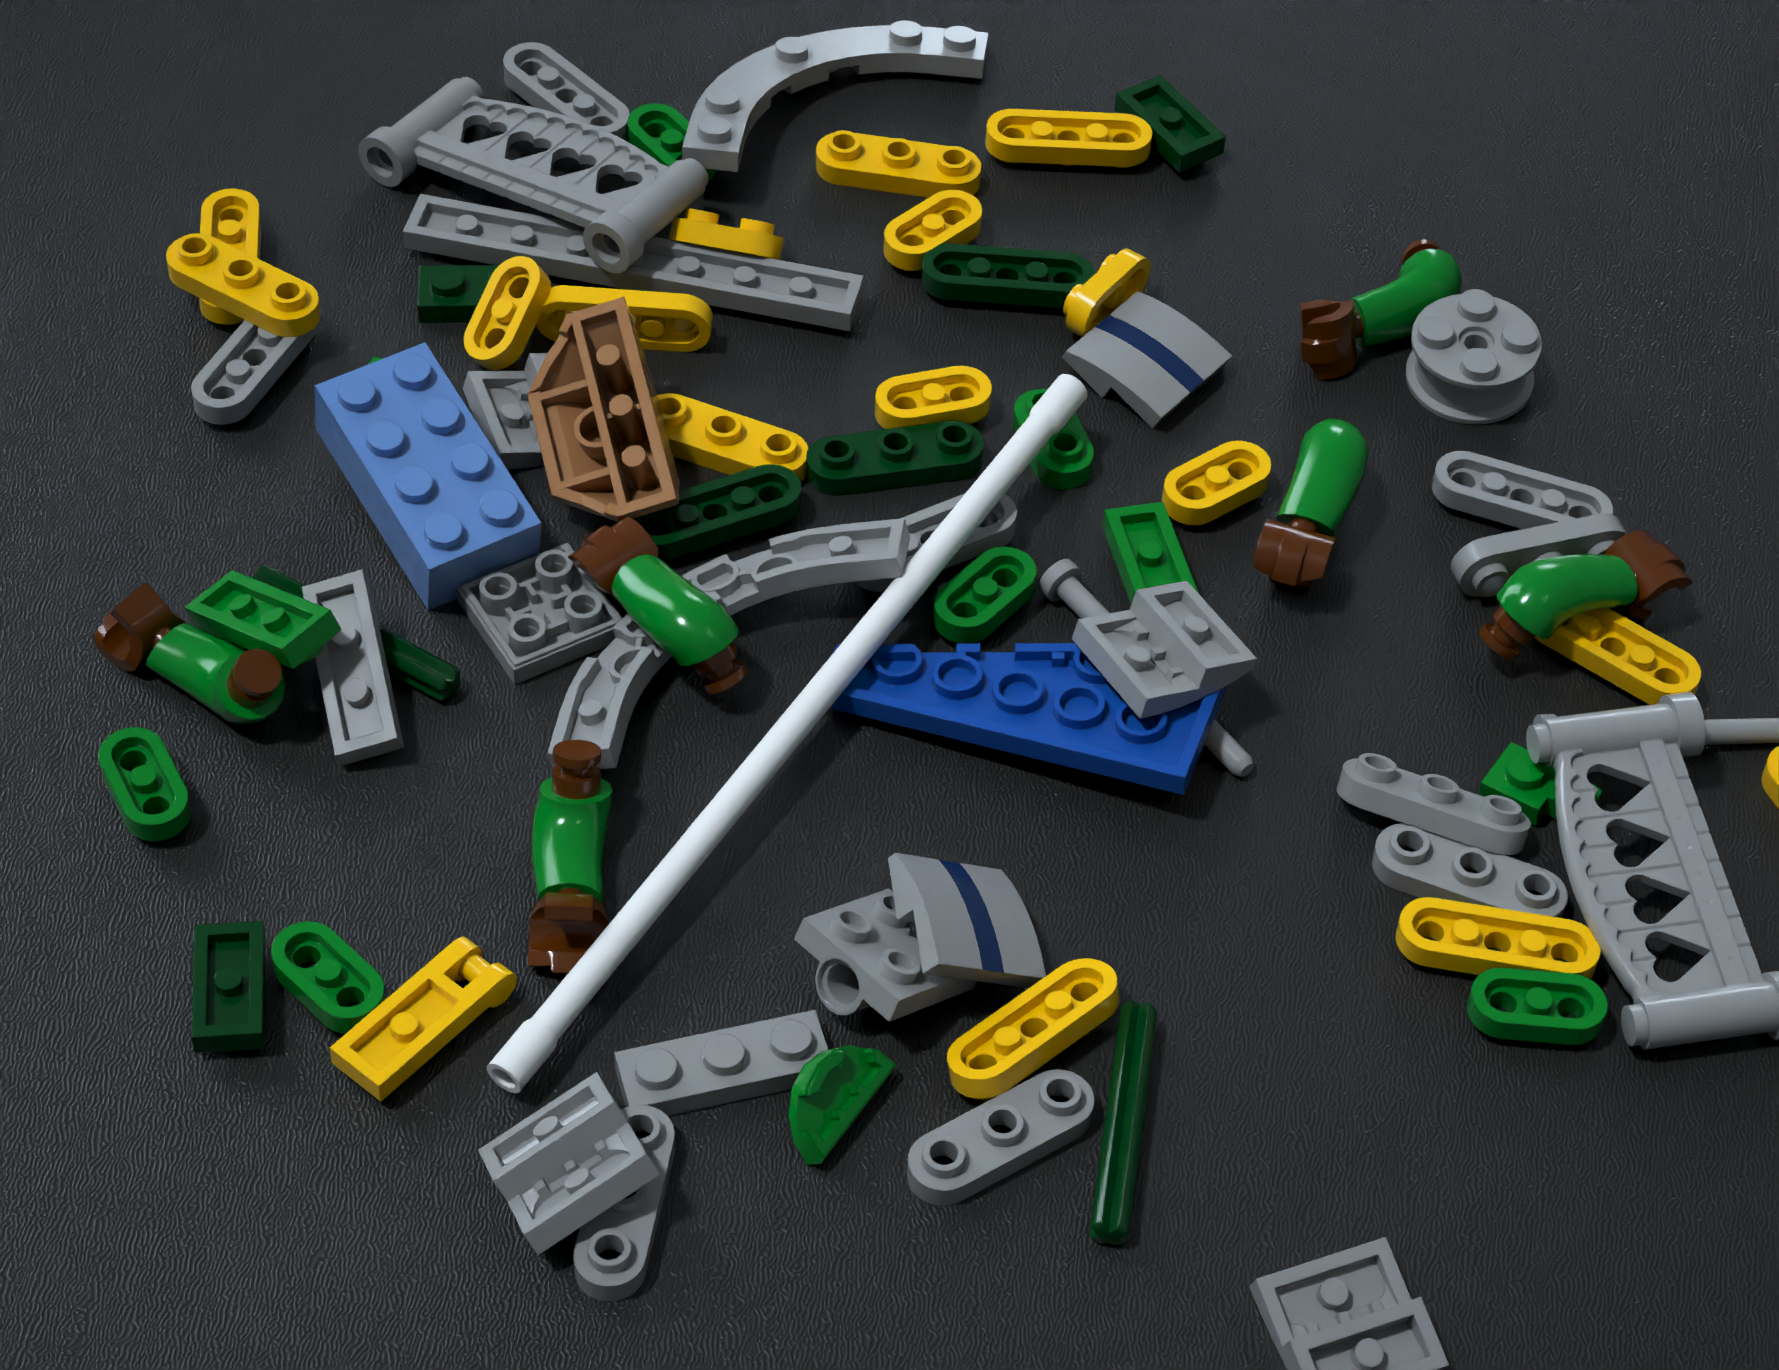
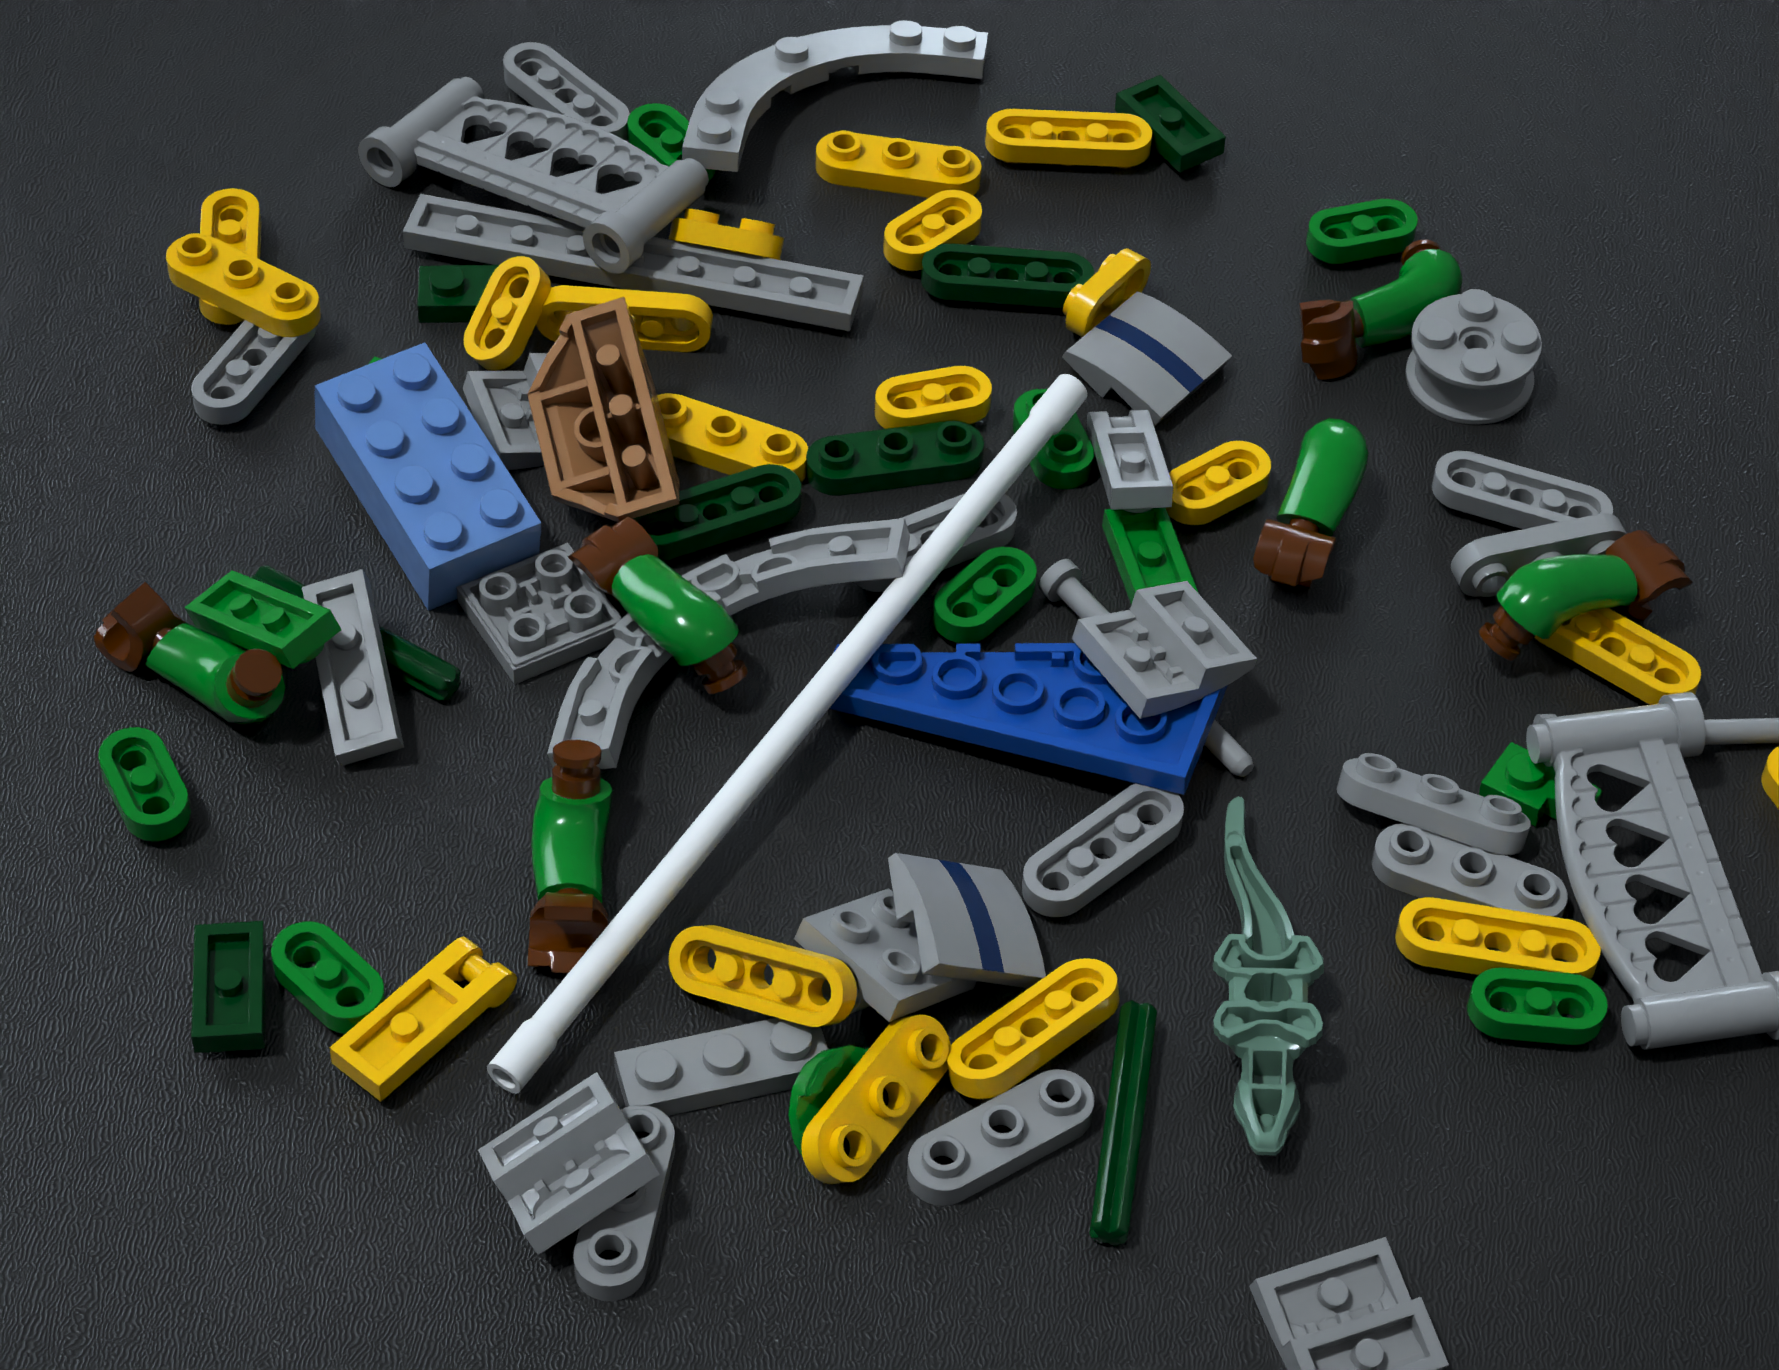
(741, 981): none -> yellow plate
(858, 1106): none -> yellow plate
(1110, 830): none -> light grey plate
(1130, 461): none -> light grey plate
(1268, 1003): none -> sand green animal
(1361, 231): none -> green plate

